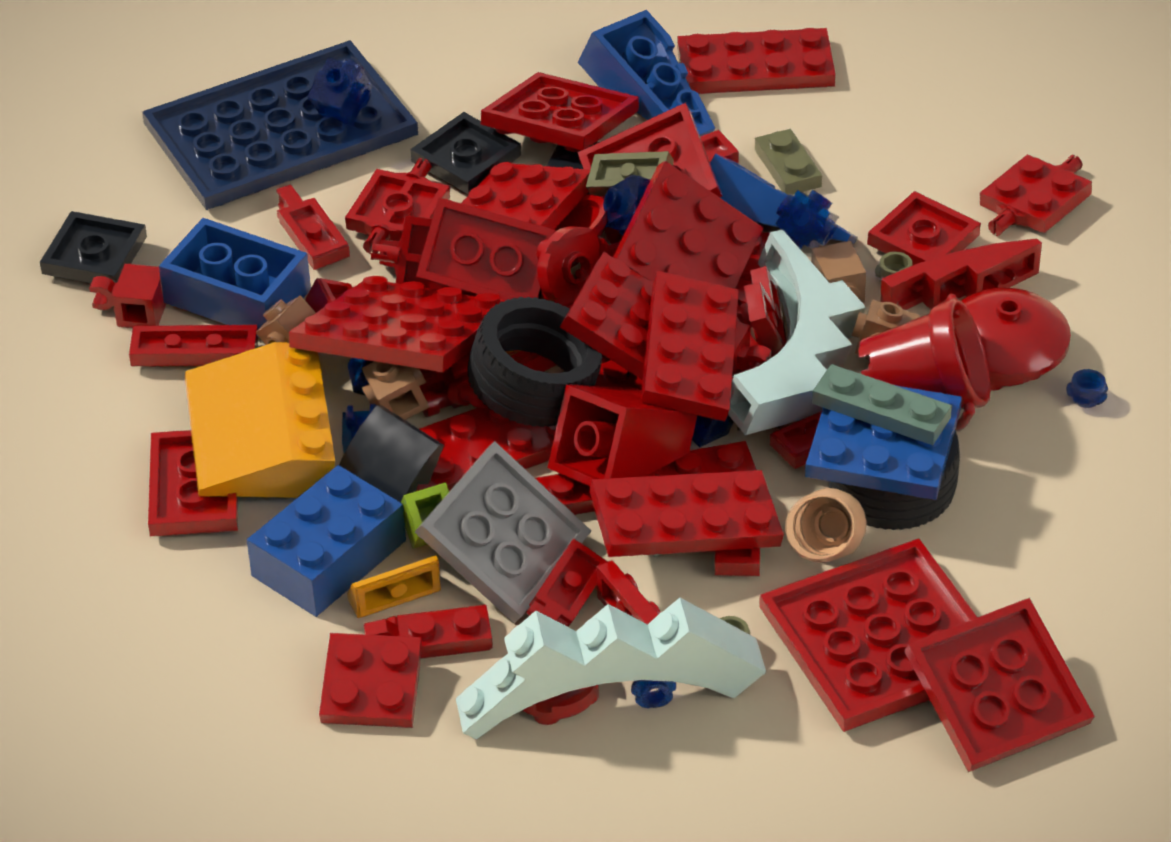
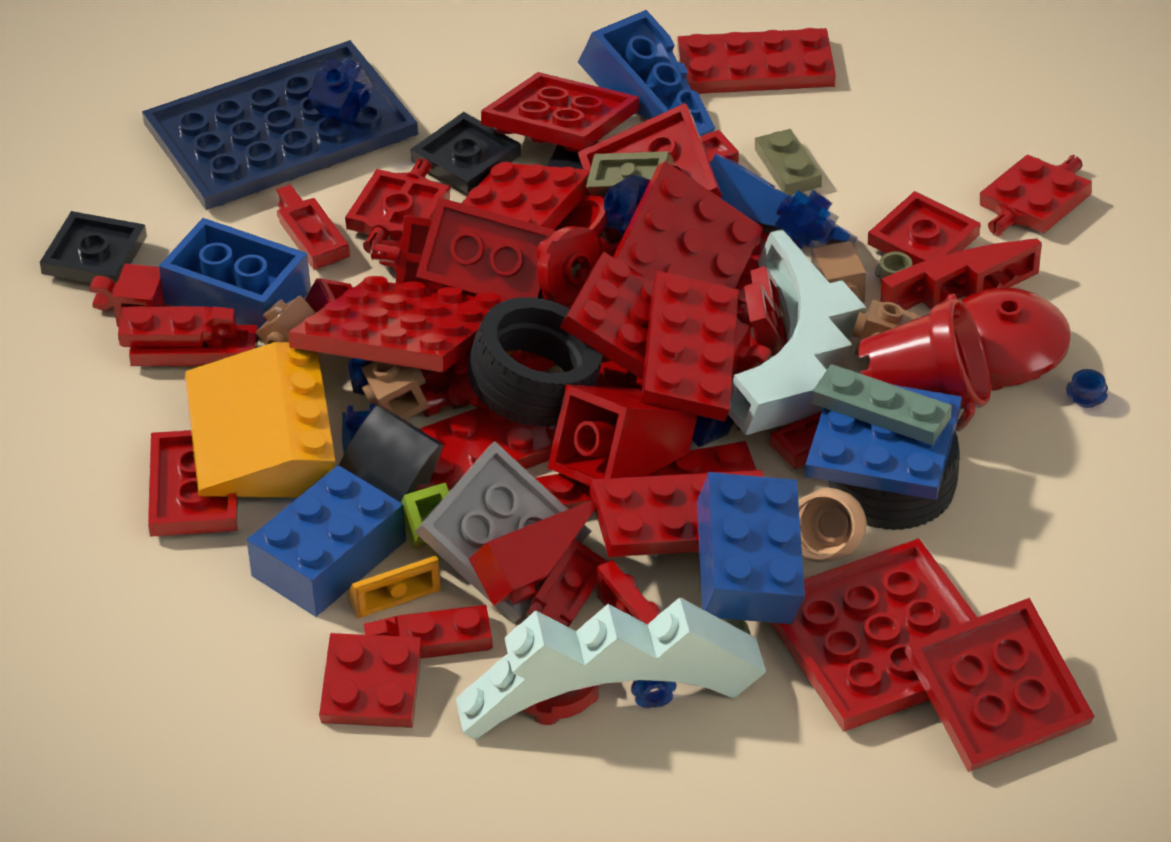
(174, 326): none -> red hinge
(522, 559): none -> red slope
(750, 548): none -> blue brick

